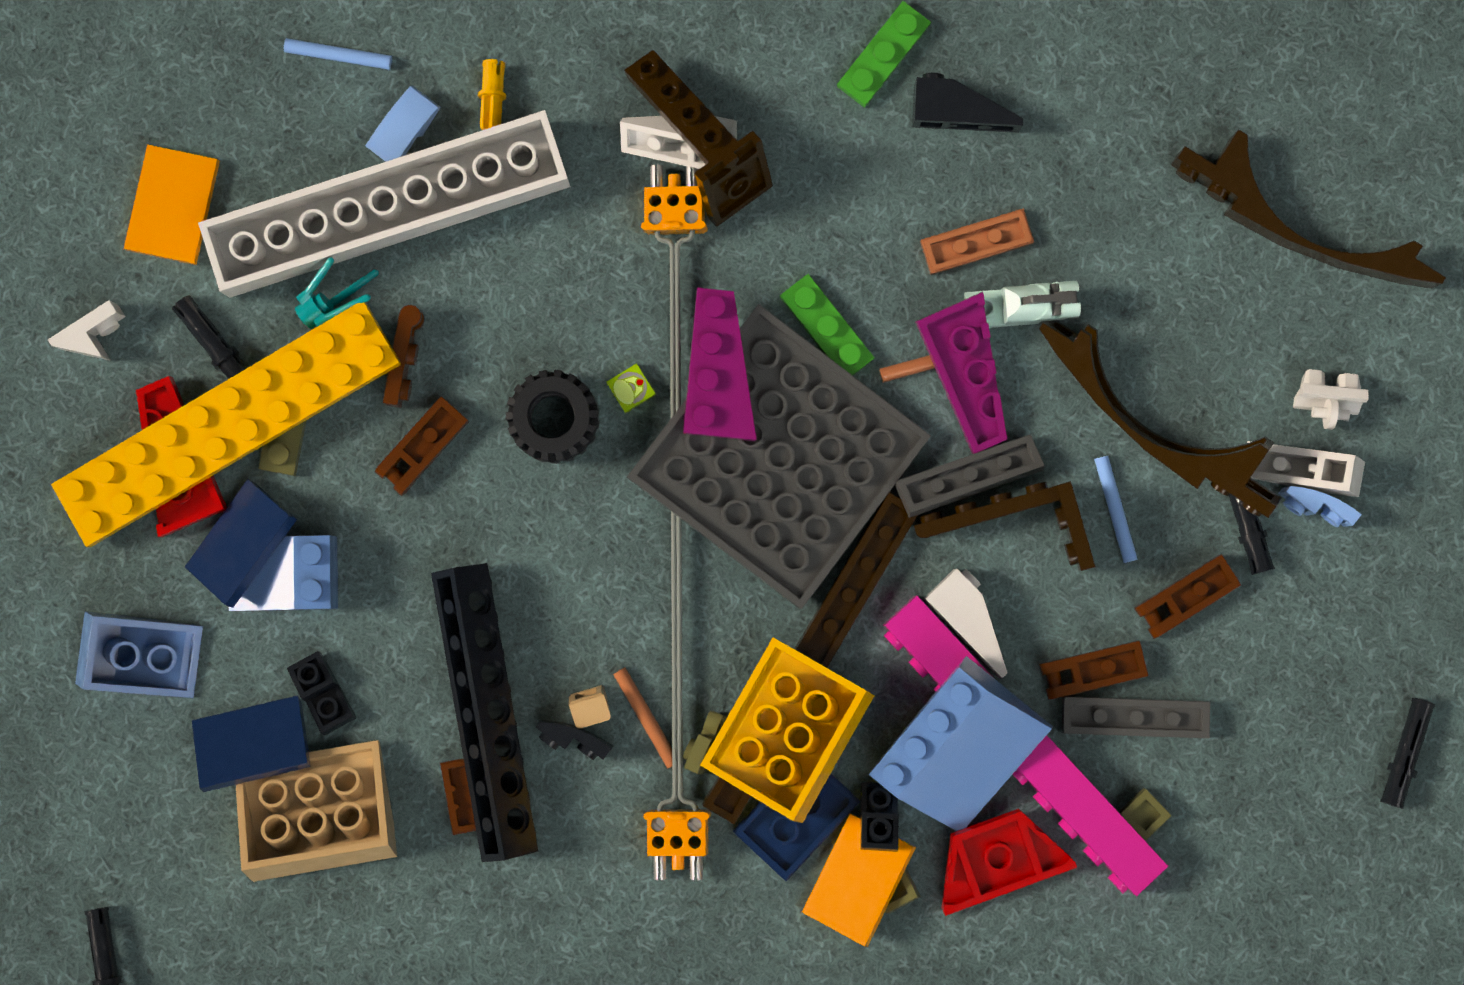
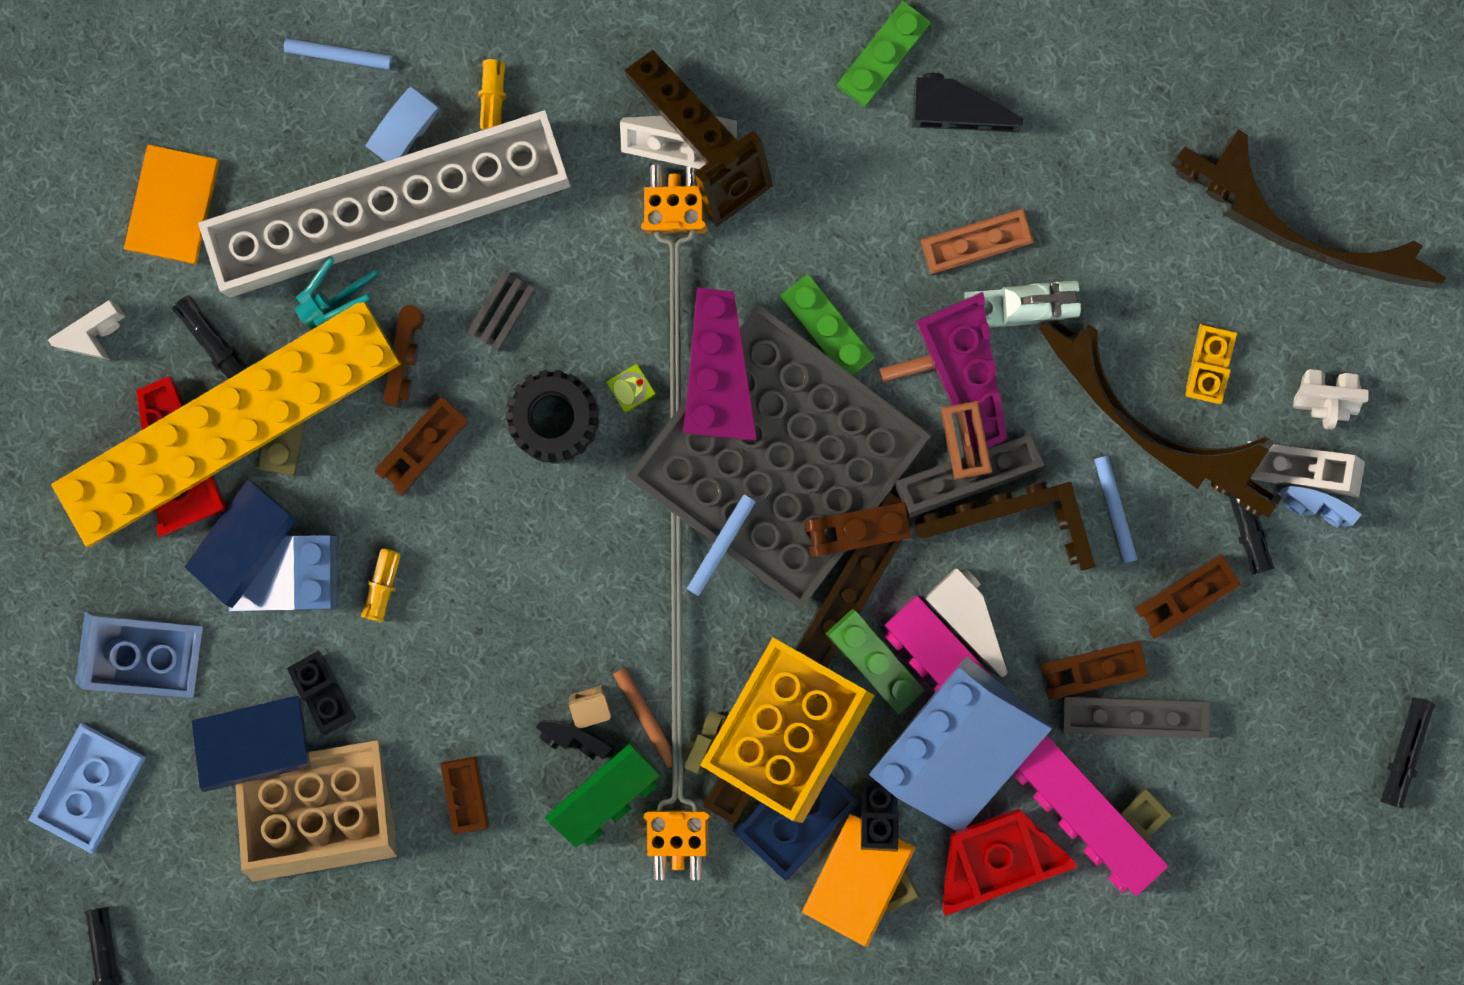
(87, 788): none -> light blue tile
(381, 585): none -> yellow axle
(484, 712): black brick -> none
(490, 301): none -> flat silver tile
(604, 796): none -> green slope
(721, 545): none -> light blue bar
(859, 529): none -> reddish brown plate
(875, 662): none -> bright green plate
(971, 470): none -> nougat tile
(1210, 364): none -> yellow slope

